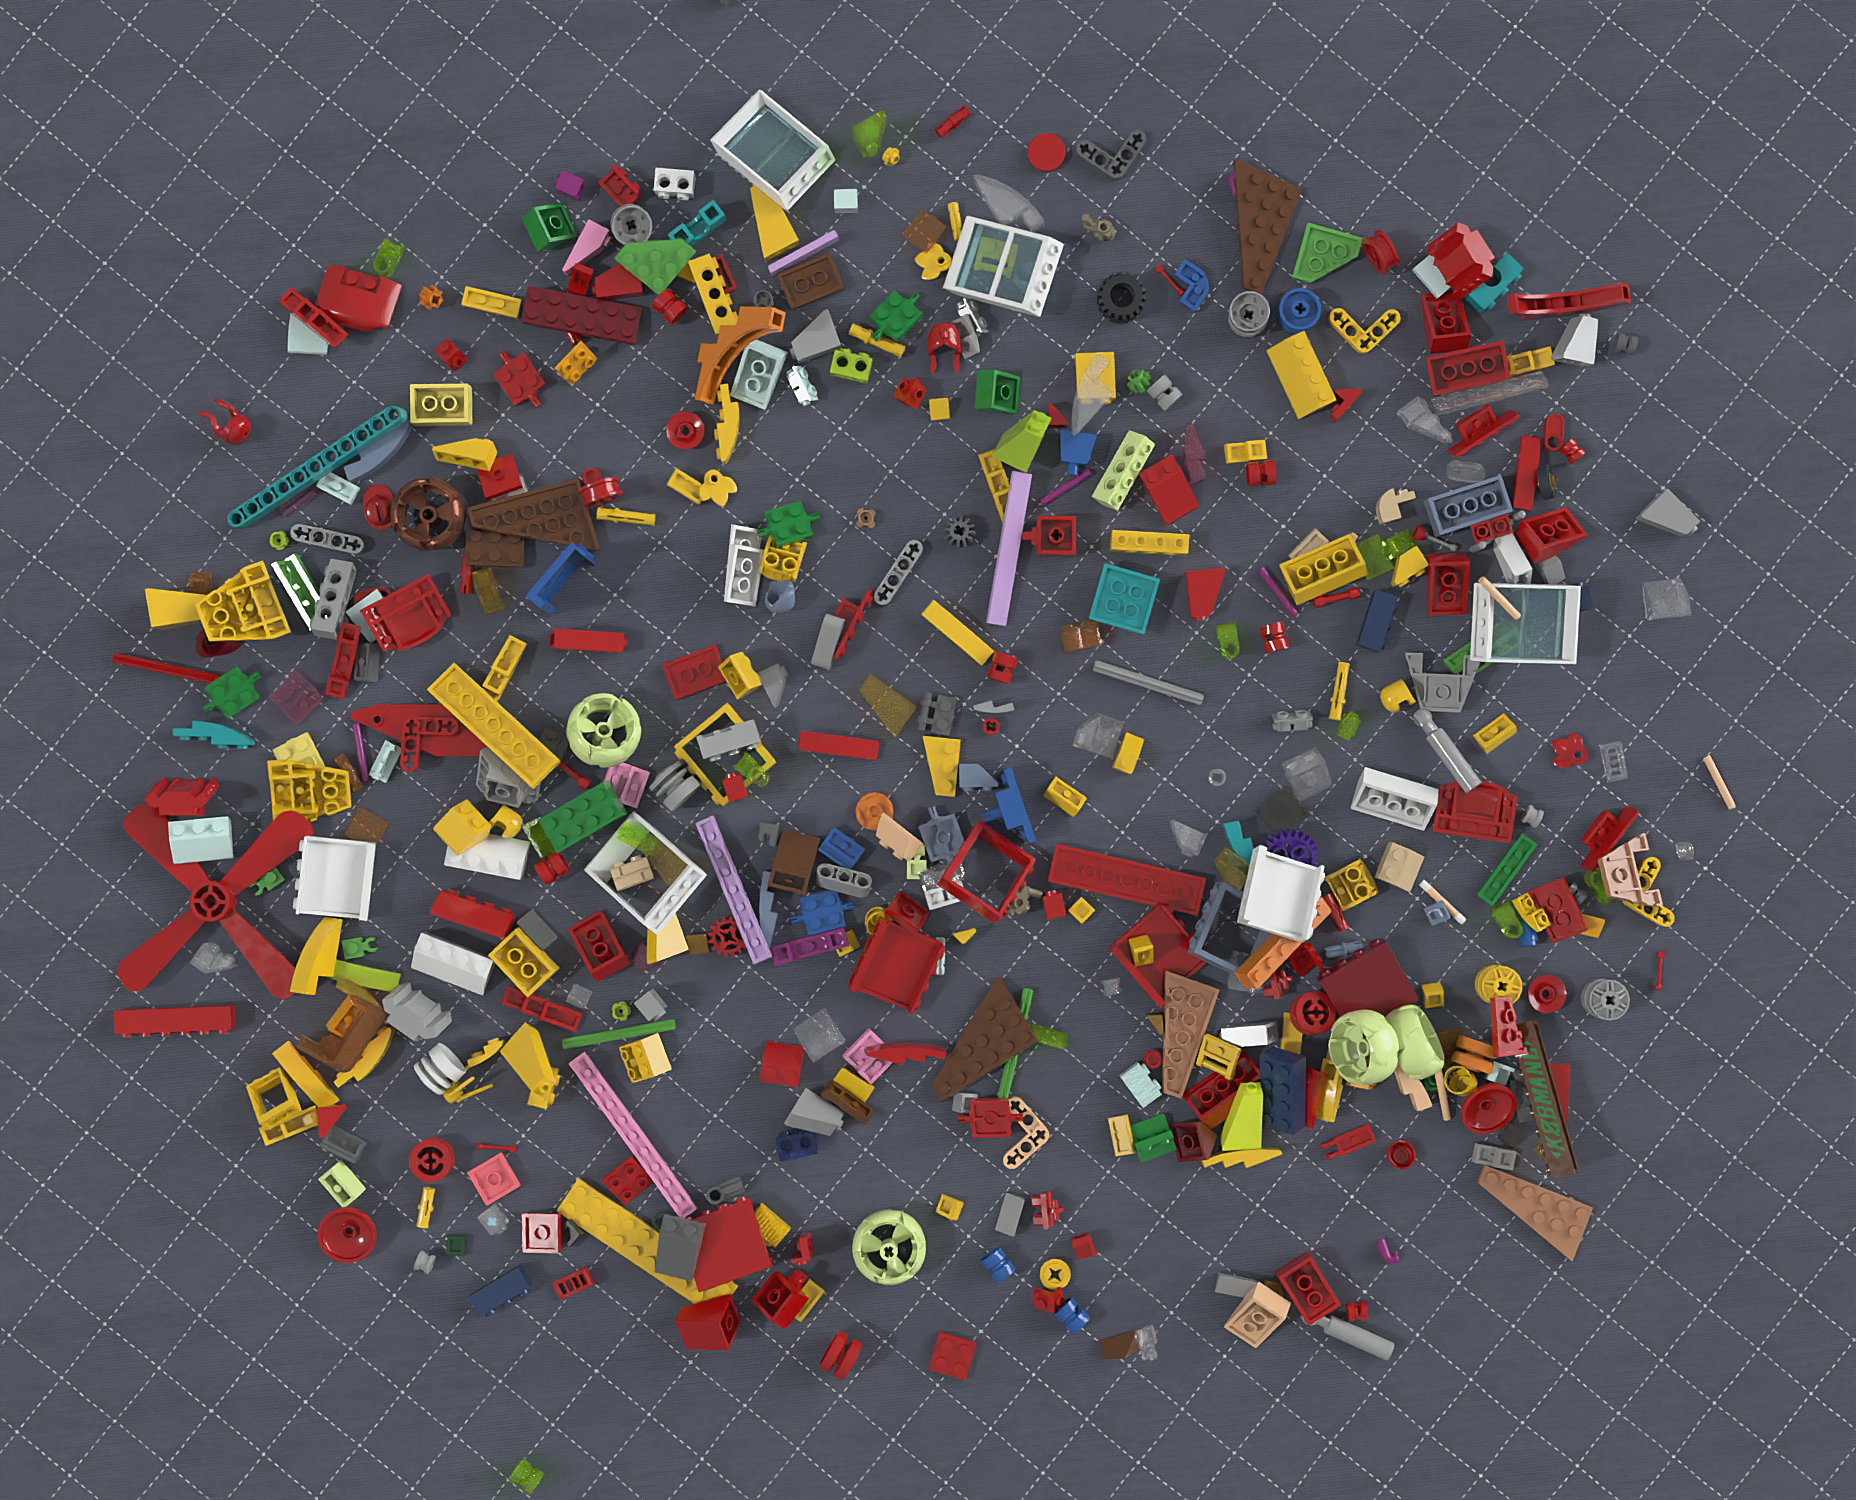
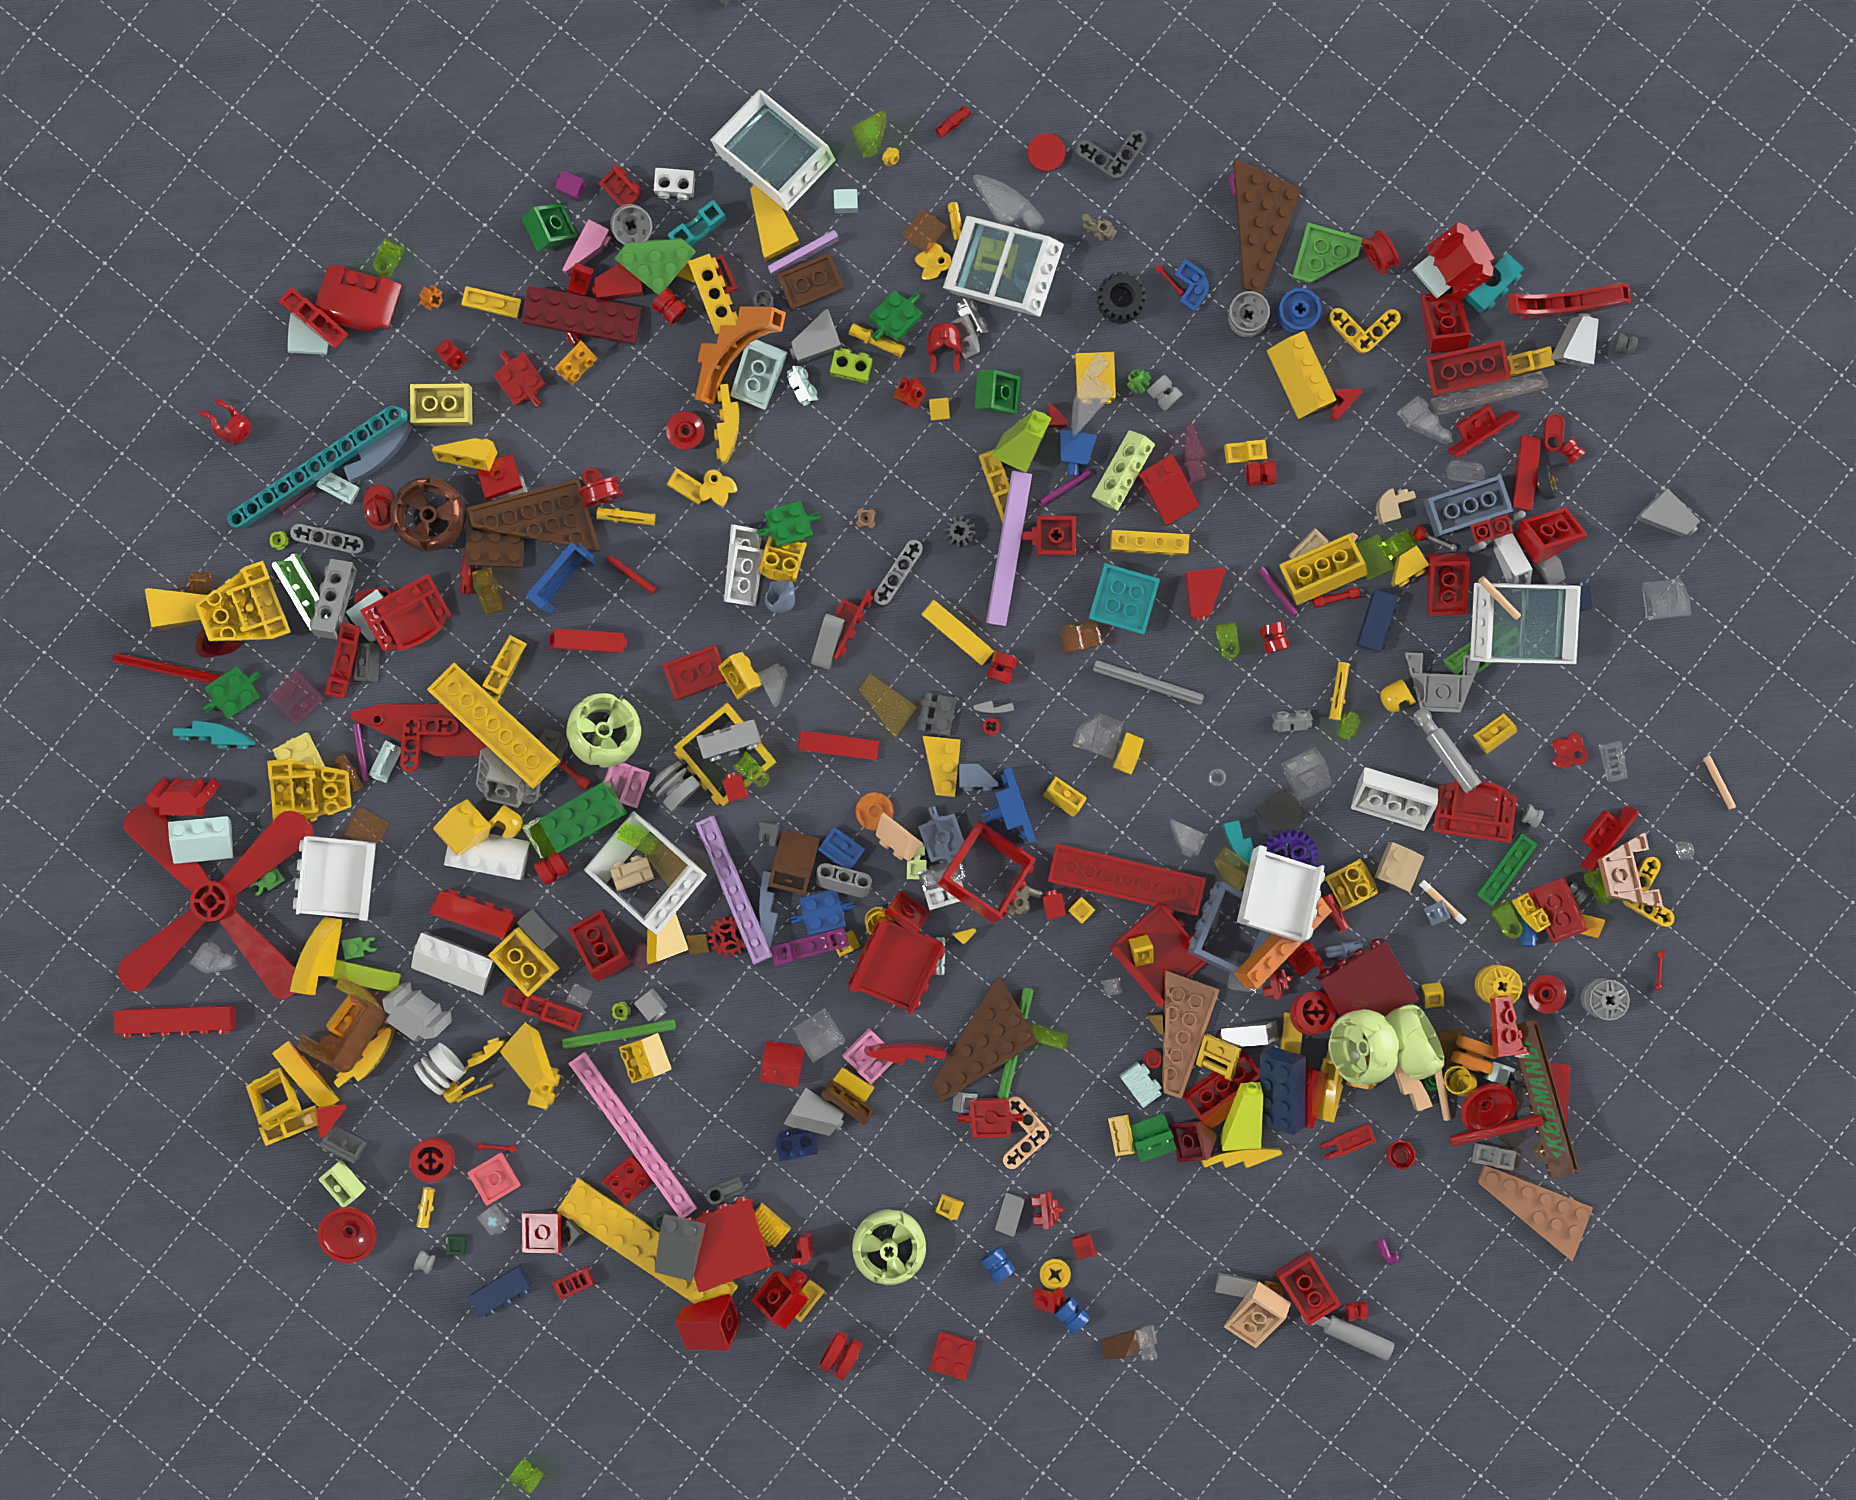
(631, 574): none -> red bar
(1496, 1130): none -> red axle

